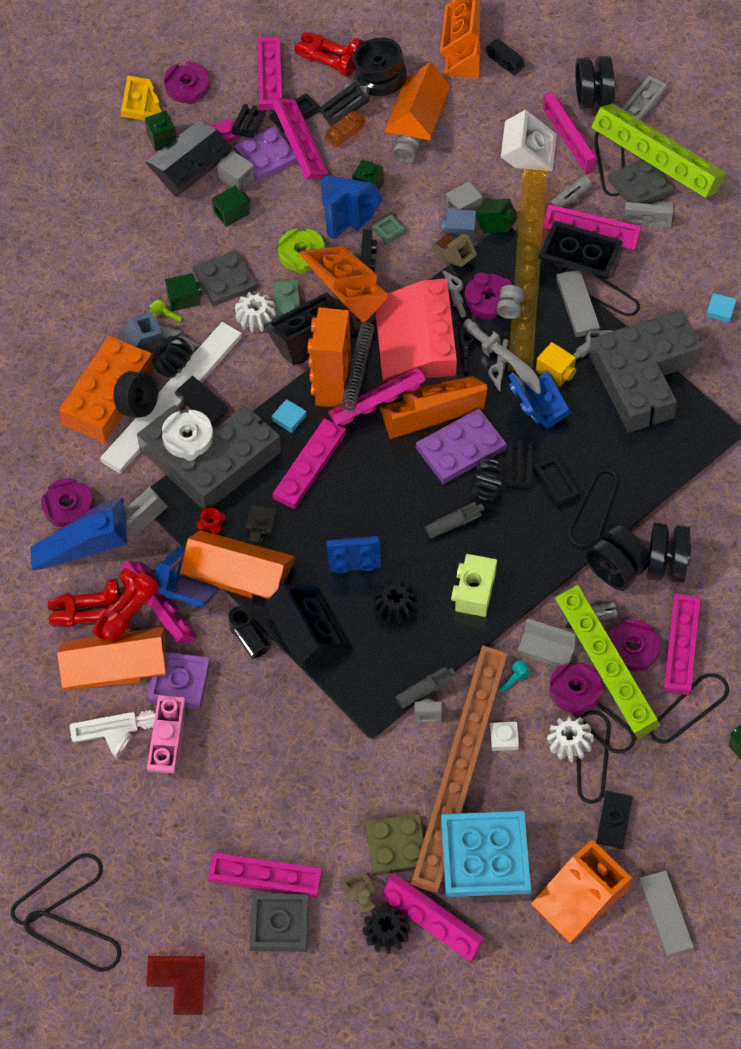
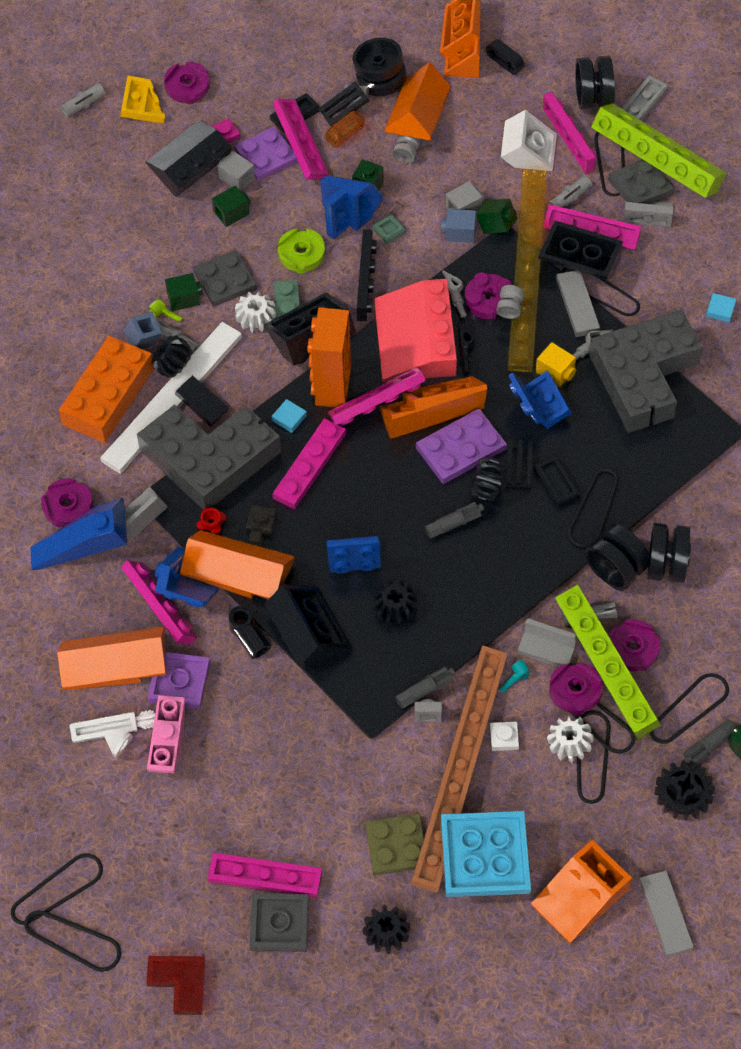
(70, 603): red piece -> none
(94, 92): none -> light grey pin
(125, 394): black tyre -> none
(137, 592): red piece -> none
(160, 129): dark green brick -> none
(189, 447): white plate -> none
(241, 117): black tile -> none
(269, 71): dark pink plate -> none
(312, 49): red piece -> none
(348, 279): orange slope -> none
(353, 364): dark grey piece -> none
(358, 888): dark tan plate -> none
(432, 917): dark pink plate -> none
(451, 249): dark tan leg -> none
(474, 599): yellowish green brick -> none
(493, 343): light grey sword -> none
(499, 367): light grey hand -> none
(614, 820): black plate -> none
(673, 785): none -> black gear
(682, 644): dark pink plate -> none
(709, 743): none -> dark grey piece

